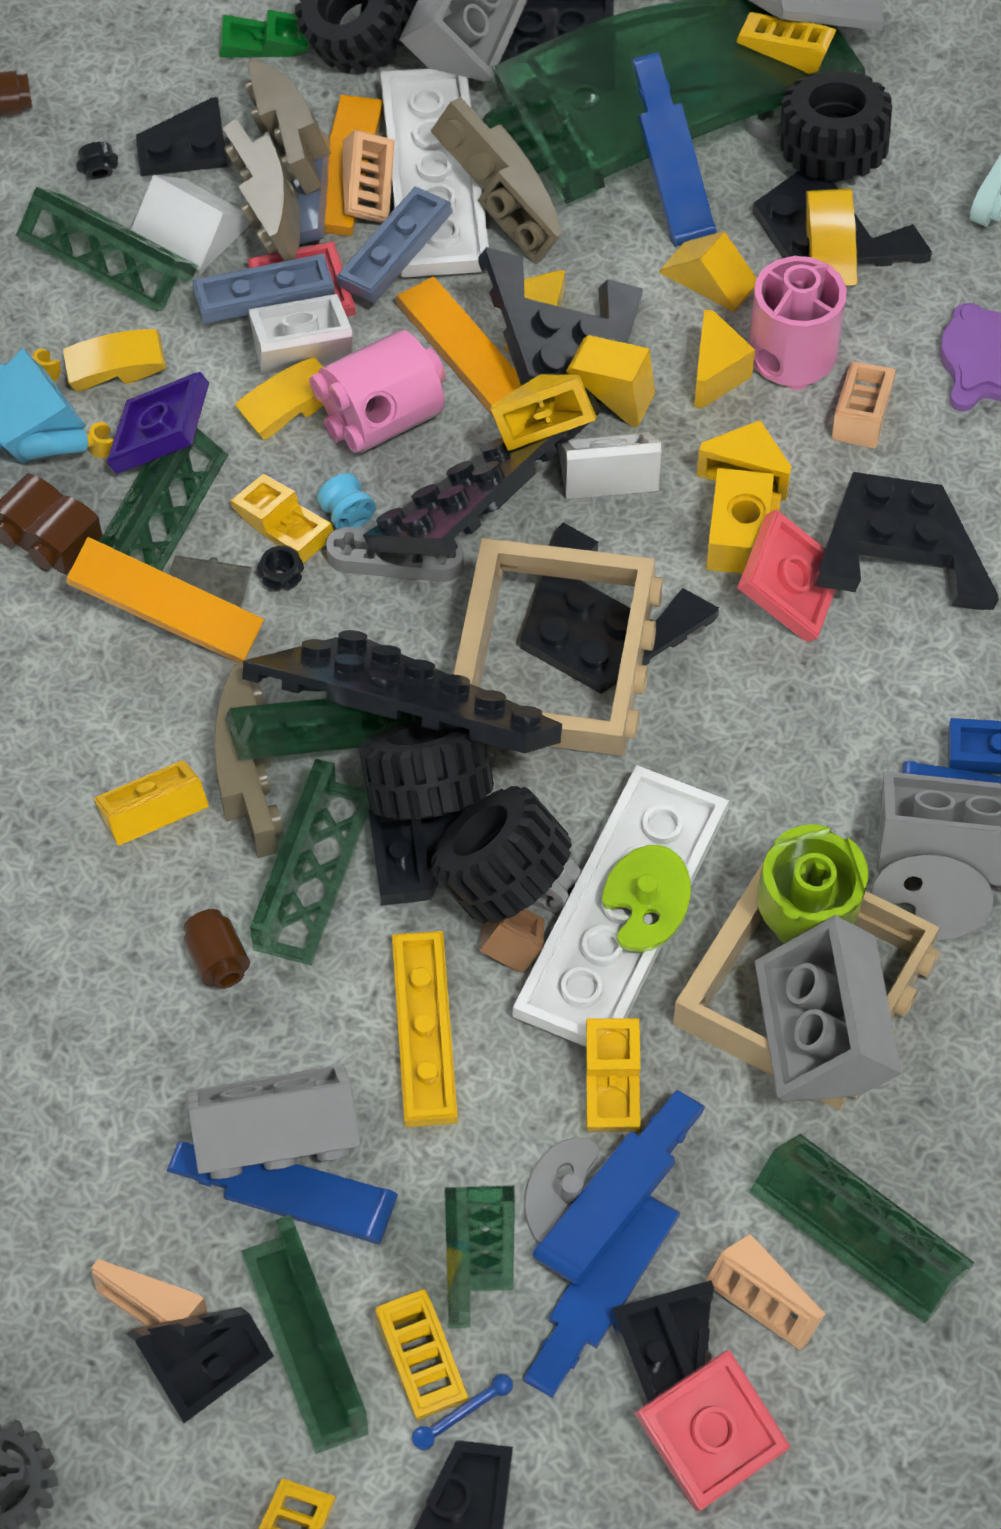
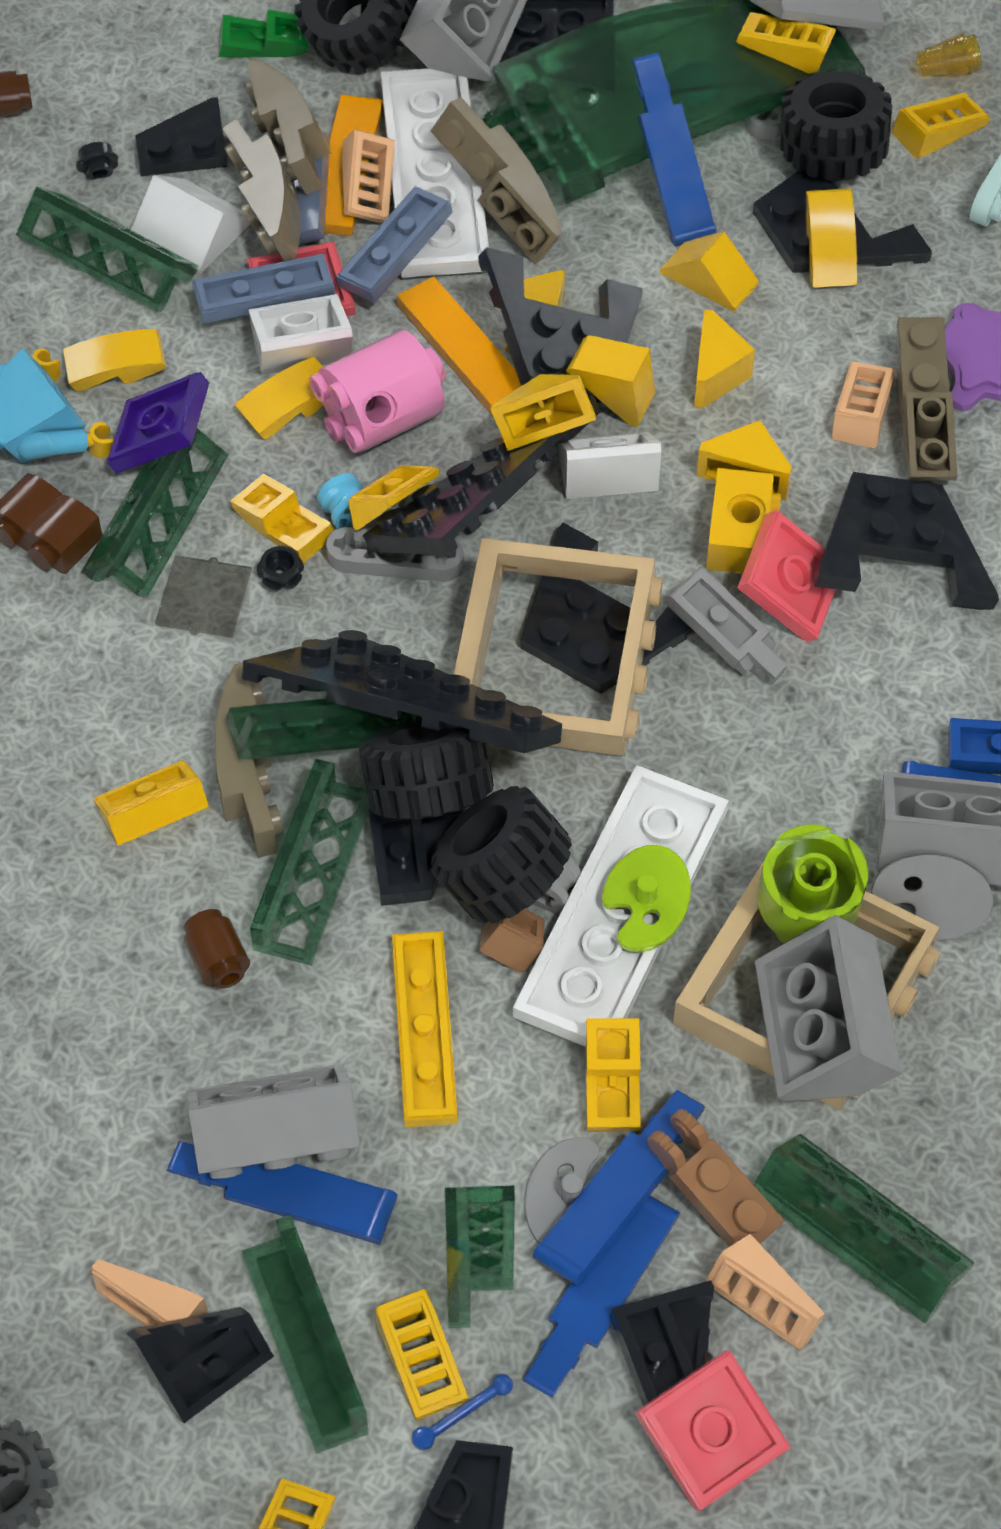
(164, 600): light orange tile -> none
(388, 492): none -> yellow slope
(714, 1183): none -> medium nougat hinge
(726, 626): none -> light grey hinge
(797, 320): bright pink cylinder -> none
(921, 139): none -> yellow slope
(925, 400): none -> dark tan slope
(950, 57): none -> clear yellow cone

